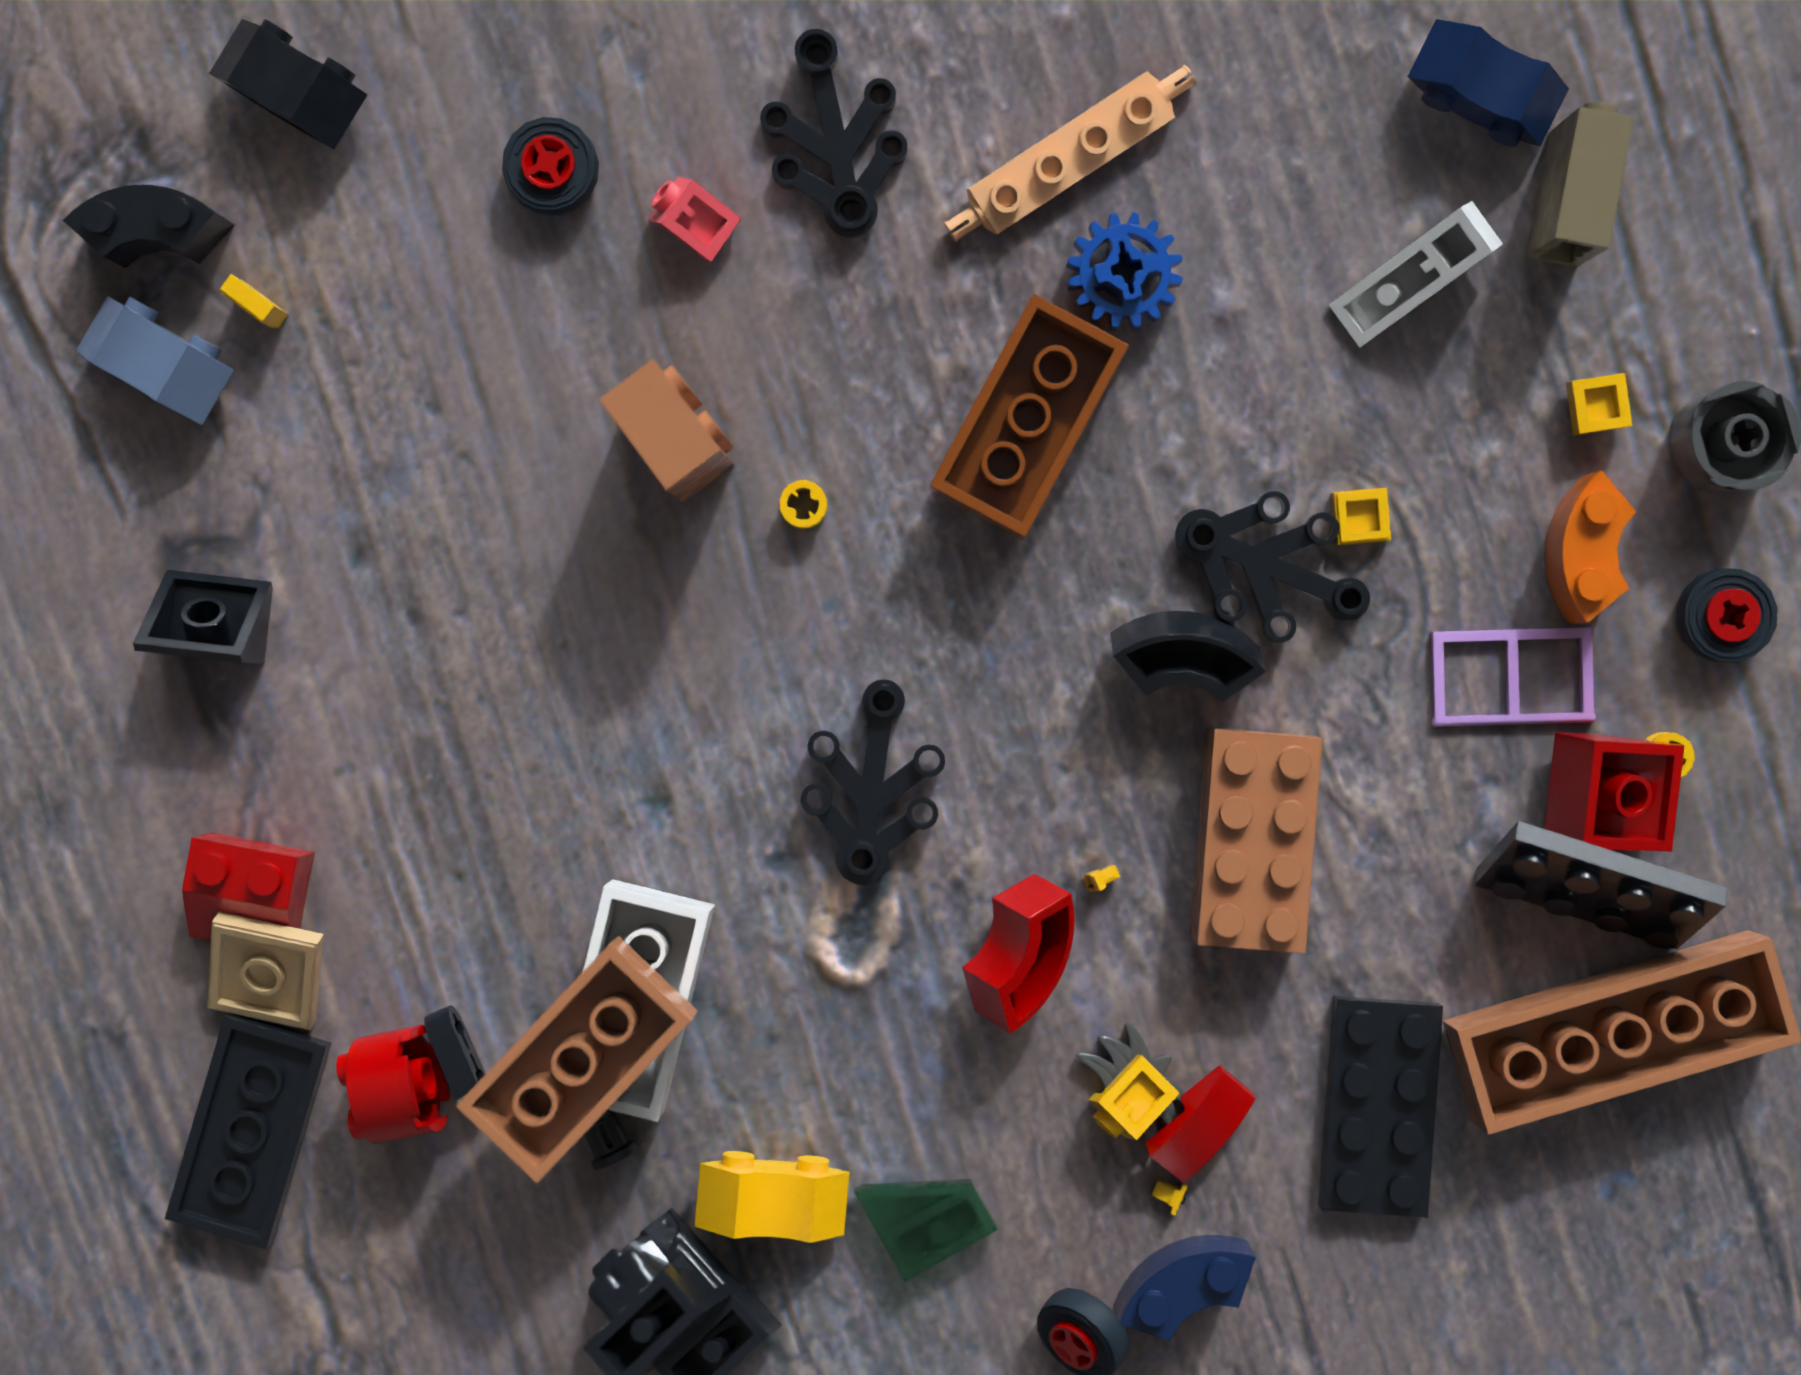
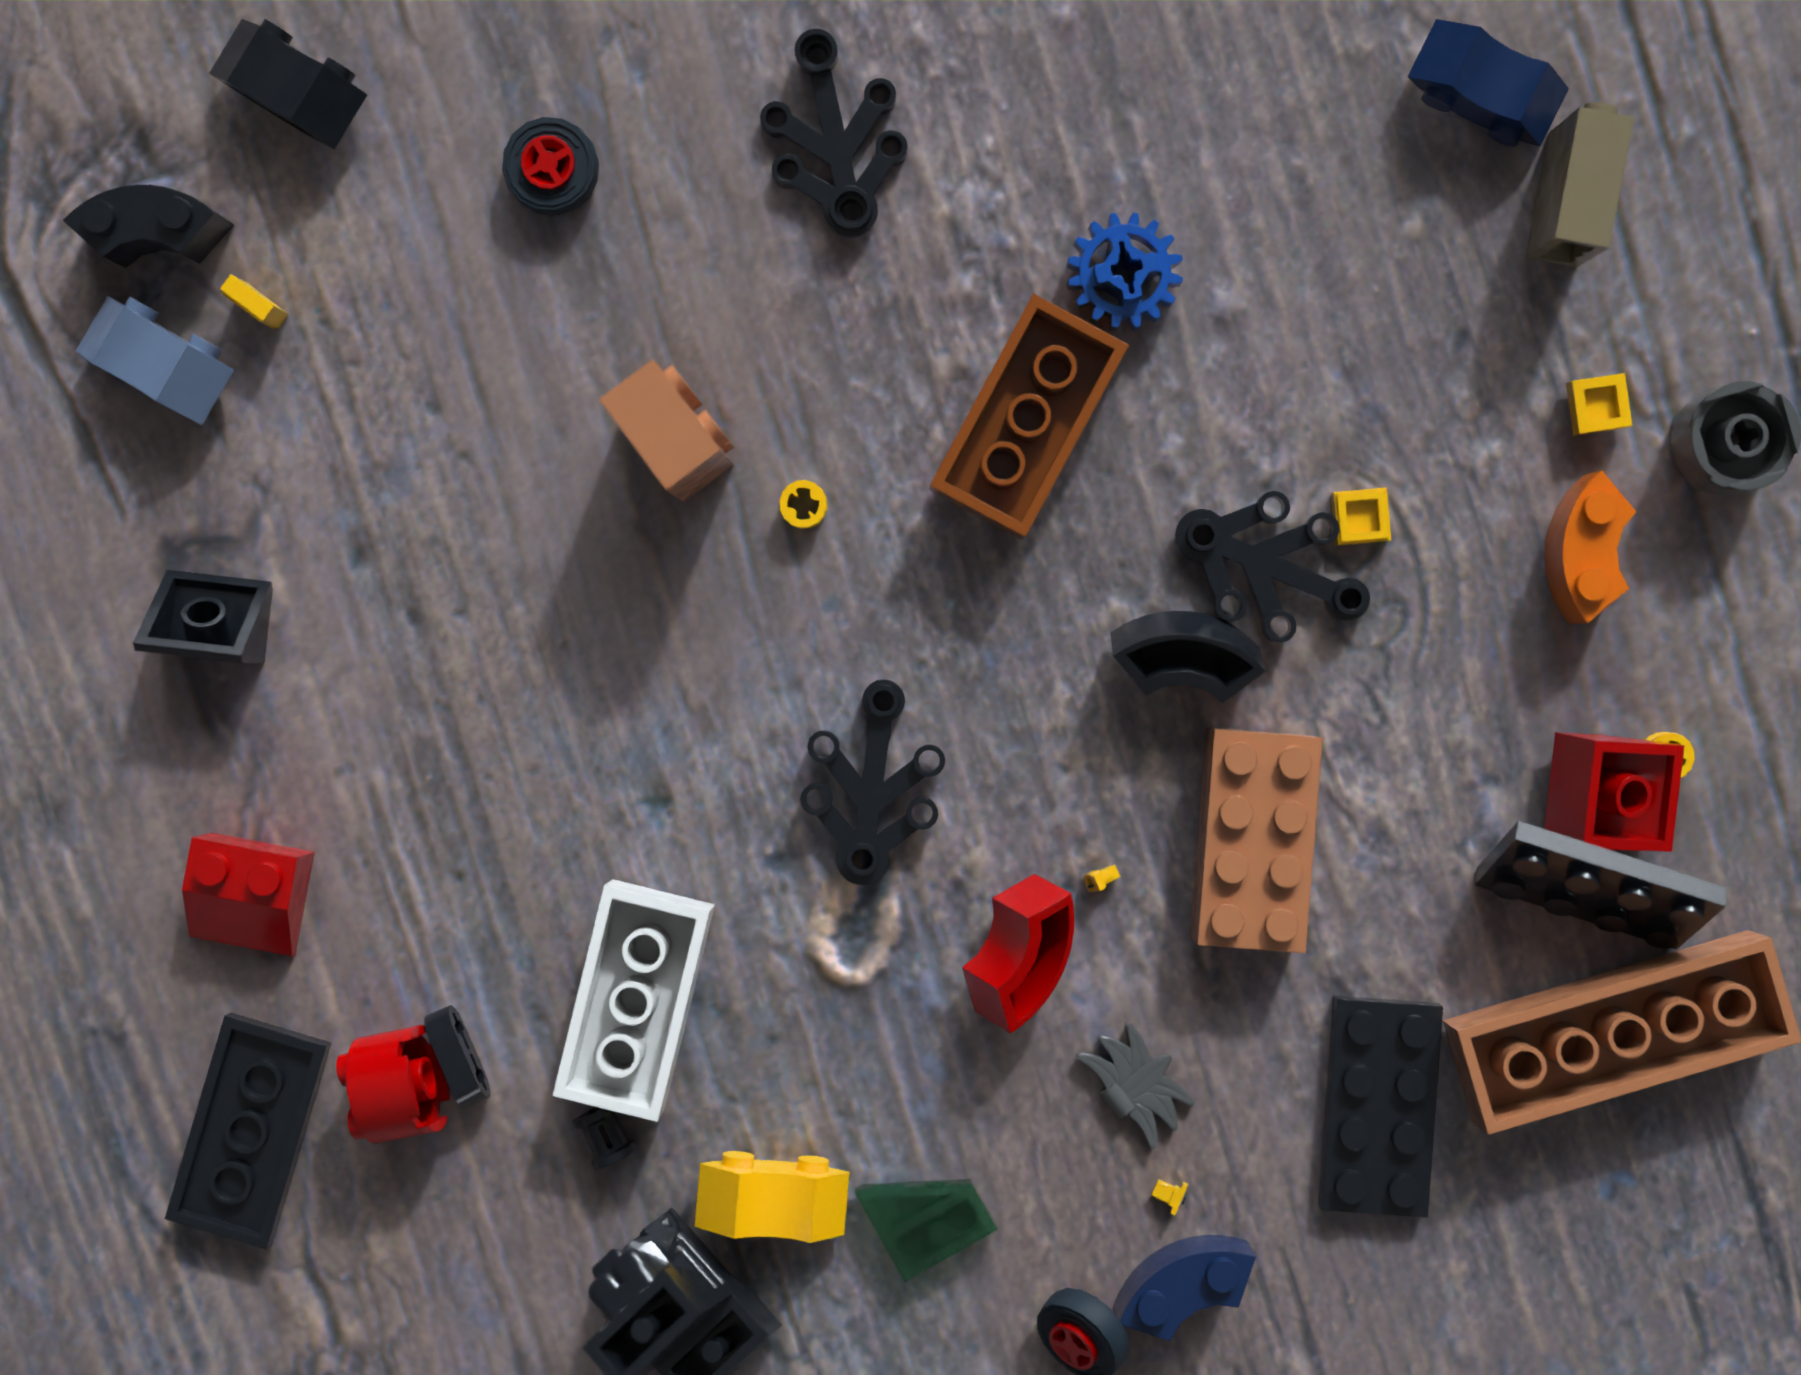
(264, 970): tan tile -> none
(577, 1059): nougat brick -> none
(693, 216): coral bracket -> none
(1070, 153): light nougat plate -> none
(1132, 1100): yellow bracket -> none
(1210, 1118): red slope -> none
(1416, 273): white slope -> none
(1513, 714): lavender window -> none
(1706, 621): black wheel -> none

